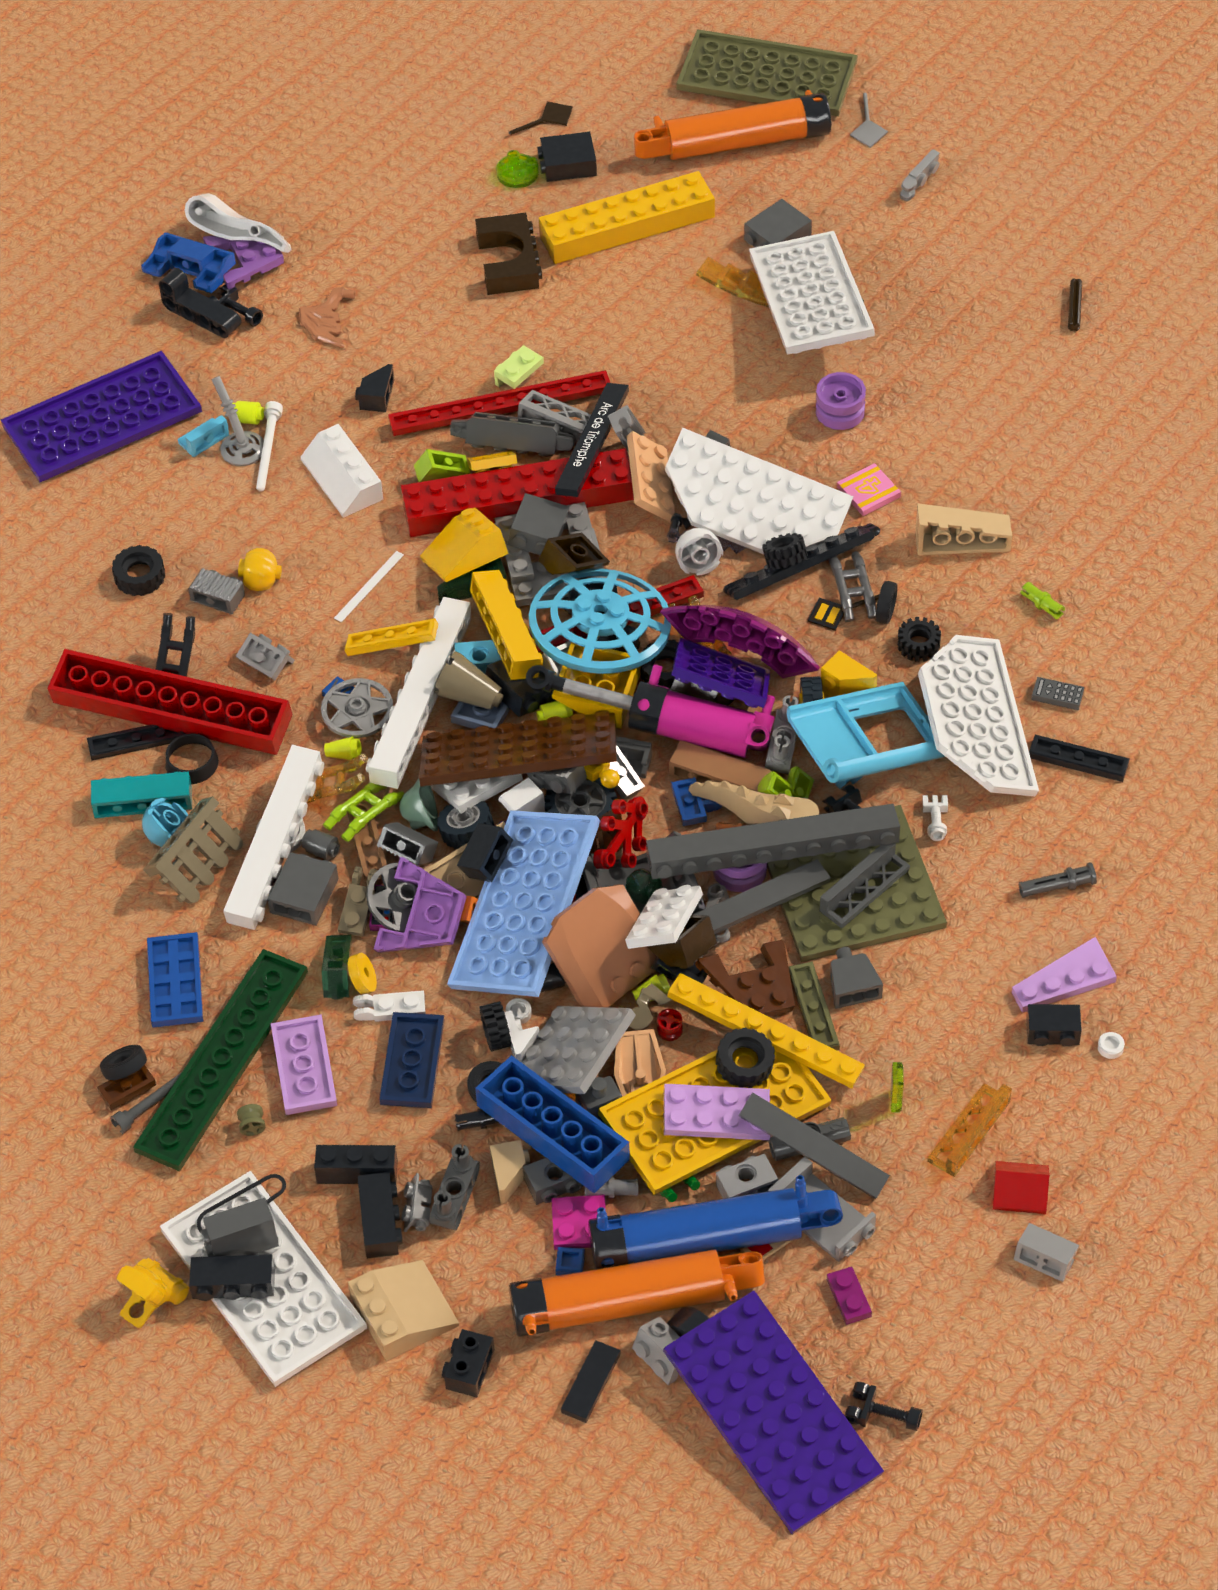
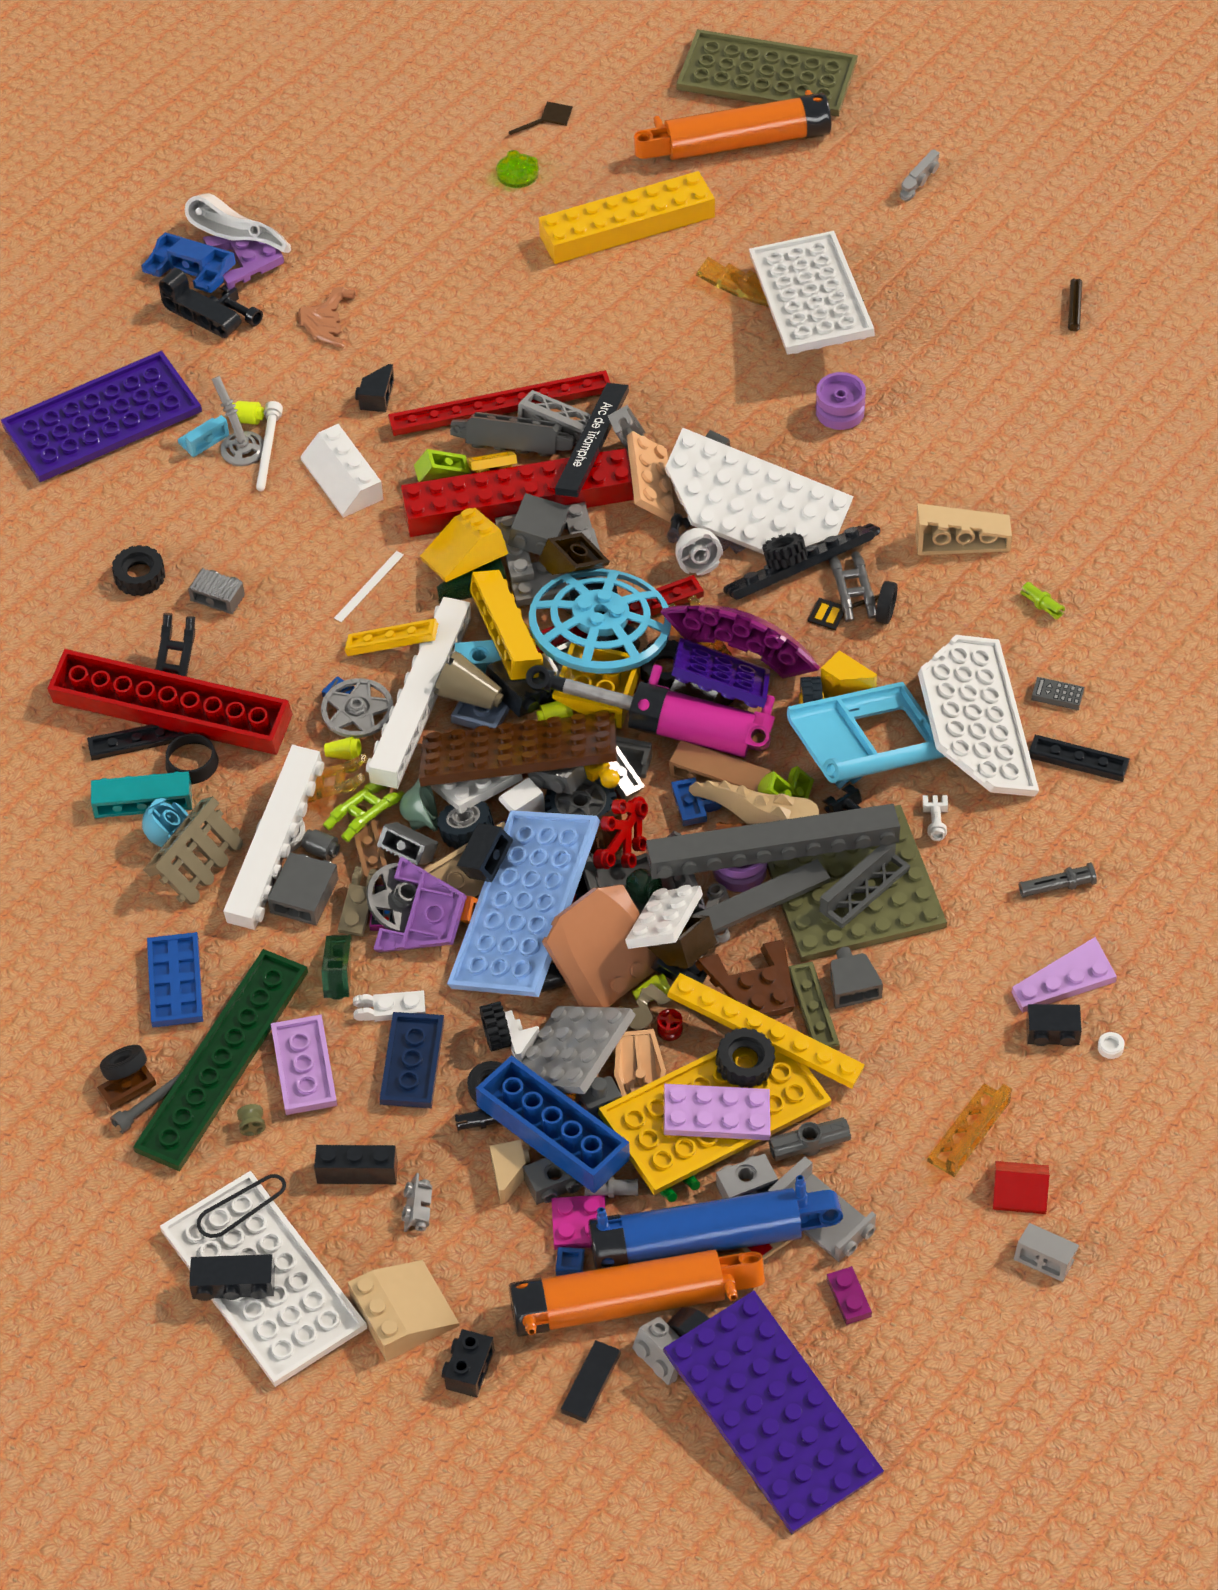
(152, 1285): yellow piece -> none
(240, 1230): dark grey brick -> none
(259, 569): yellow plant -> none
(264, 656): light grey bracket -> none
(362, 973): yellow piece -> none
(379, 1215): black brick -> none
(460, 1176): dark grey piece -> none
(512, 232): dark brown arch -> none
(517, 367): yellowish green bracket -> none
(521, 1009): white tile -> none
(567, 156): black brick -> none
(777, 224): dark grey brick -> none
(782, 740): light grey piece -> none
(814, 1145): dark grey tile -> none
(865, 1392): black bar -> none
(868, 131): light grey piece -> none
(870, 489): bright pink tile -> none
(897, 1085): clear neon green tile -> none
(916, 649): black tyre -> none

